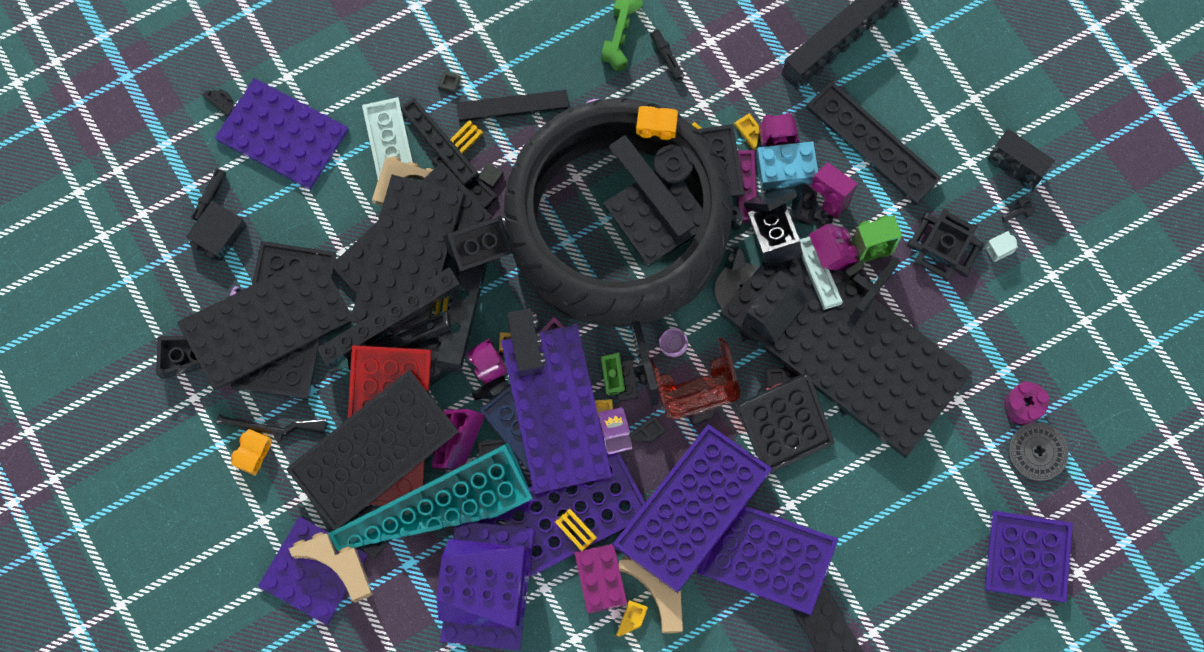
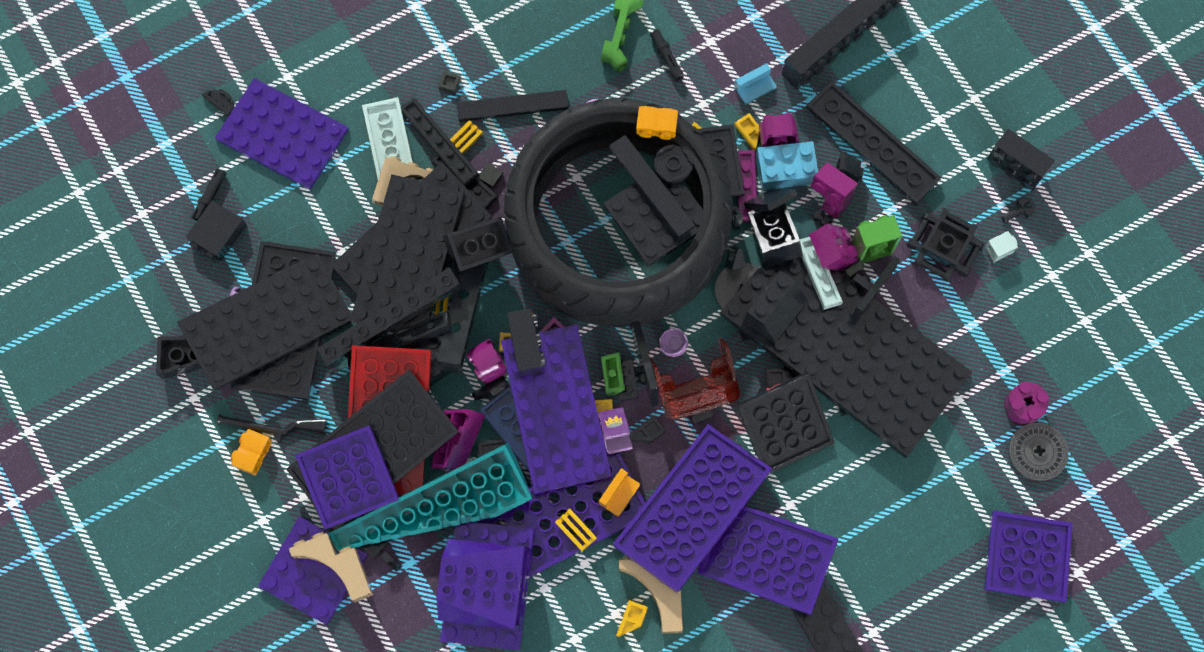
(347, 477): none -> dark purple plate
(390, 561): none -> black tile
(600, 579): magenta brick -> none
(619, 493): none -> light orange panel
(755, 84): none -> medium azure panel
(803, 205): black slope -> none
(850, 166): none -> black slope

